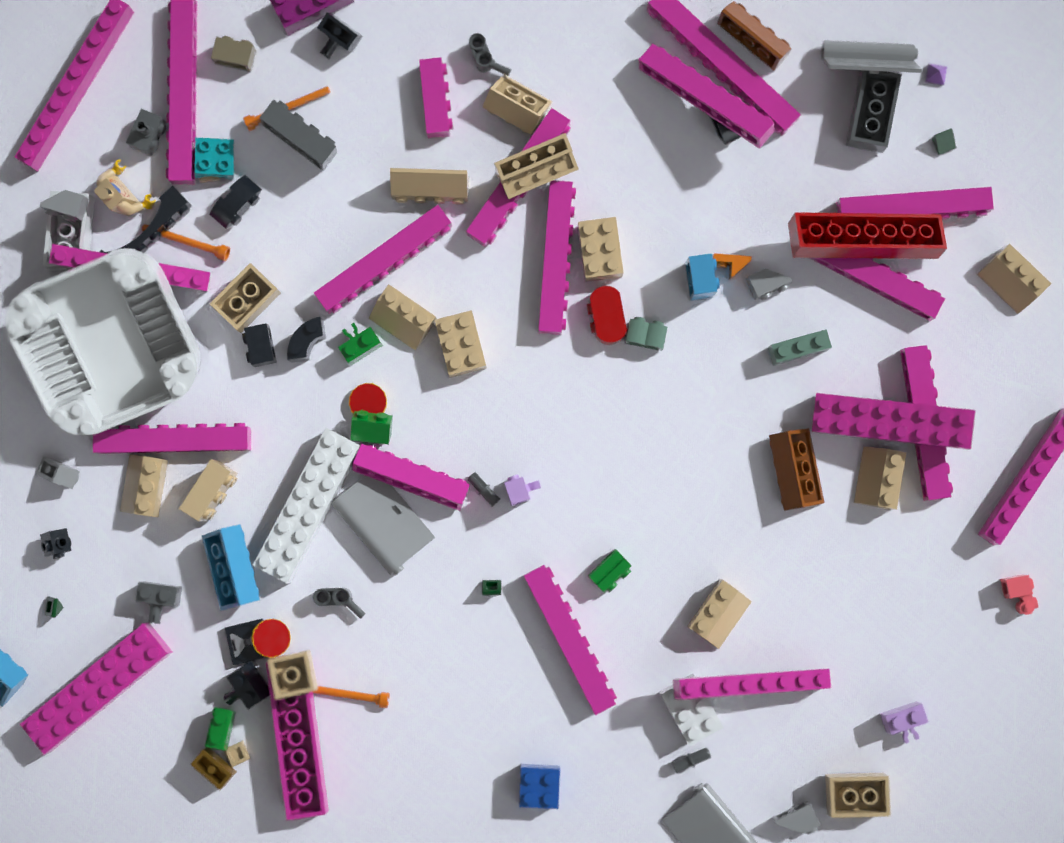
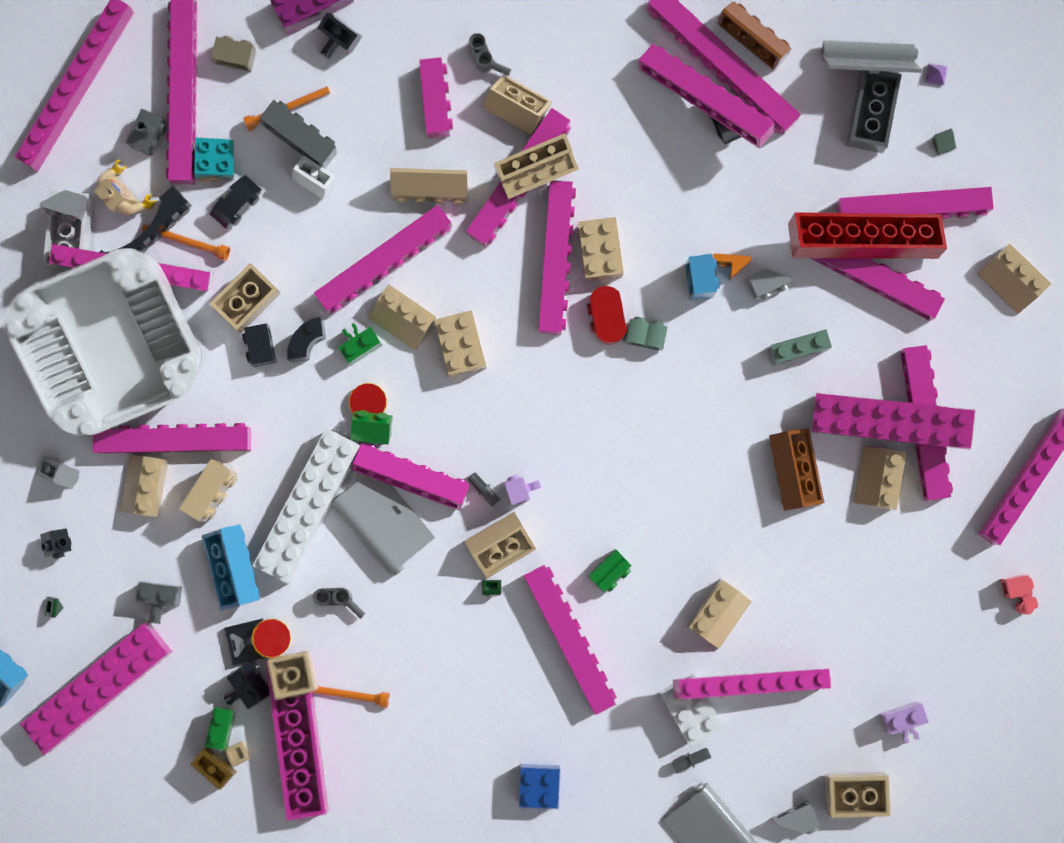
(313, 177): none -> white brick
(500, 545): none -> tan slope

